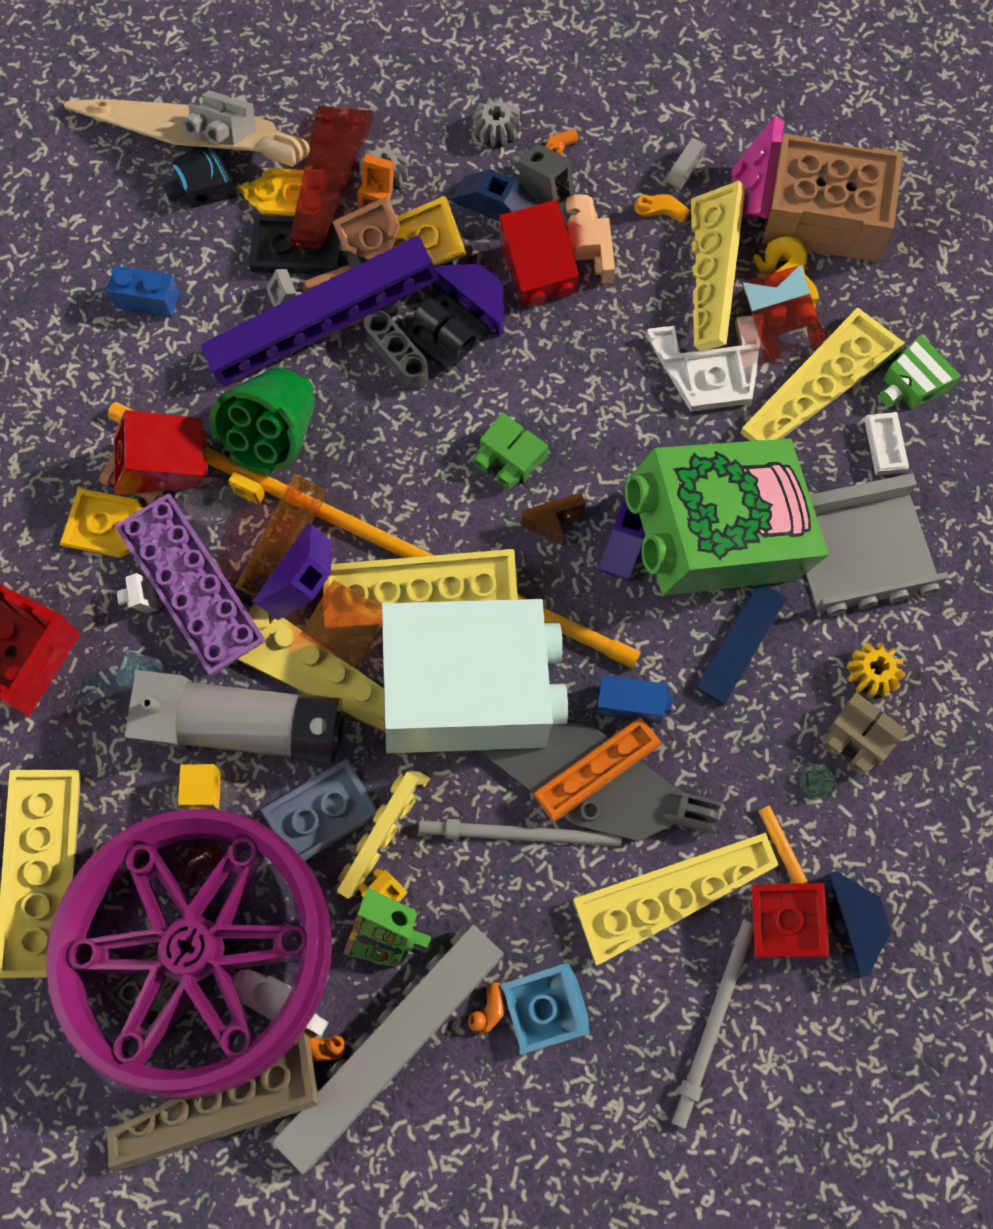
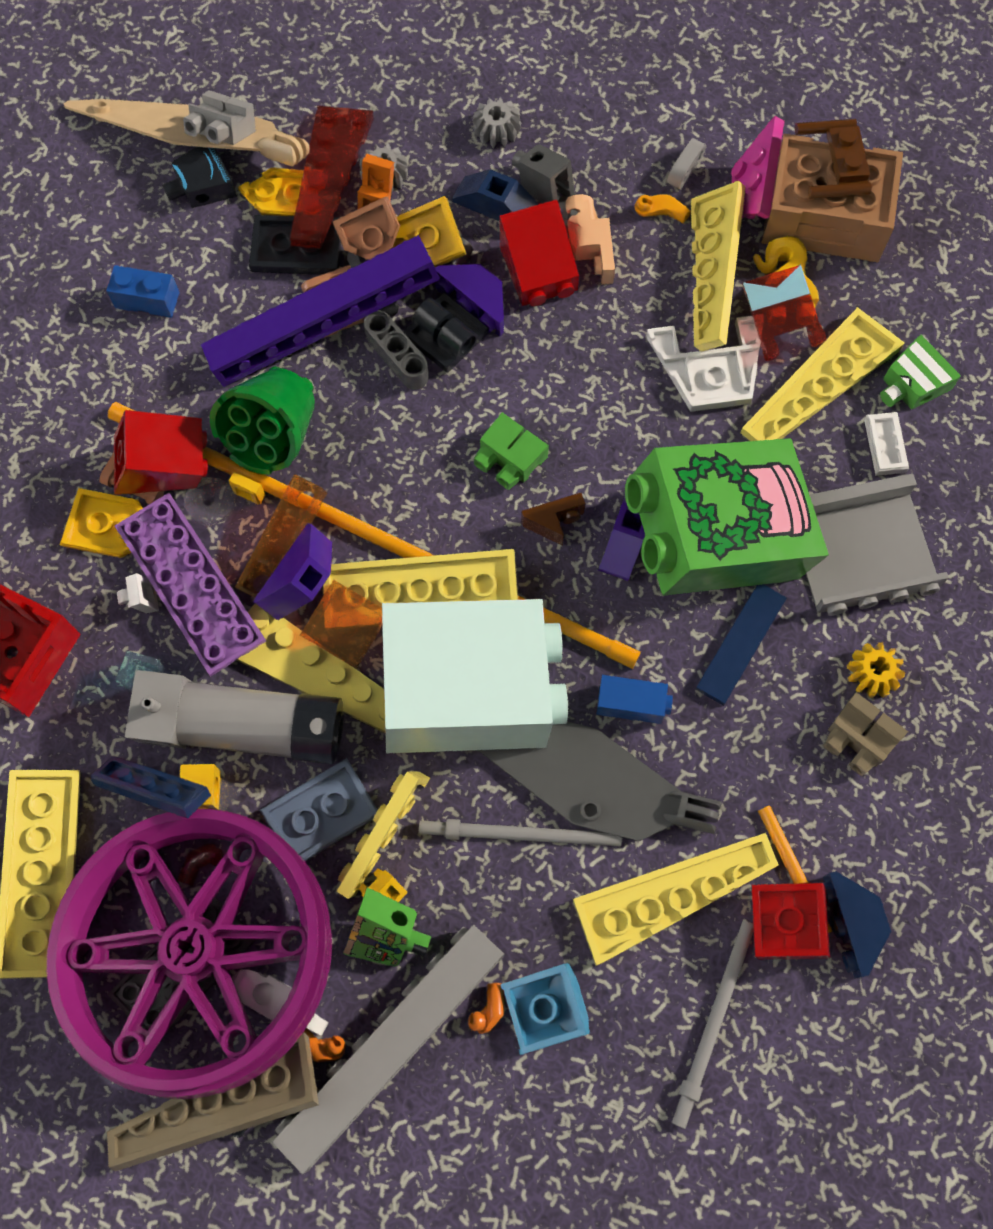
(150, 786): none -> dark blue tile
(282, 287): light grey tile -> none
(561, 140): orange arm -> none
(597, 769): orange tile -> none
(817, 781): clear green tile -> none
(847, 158): none -> reddish brown plate

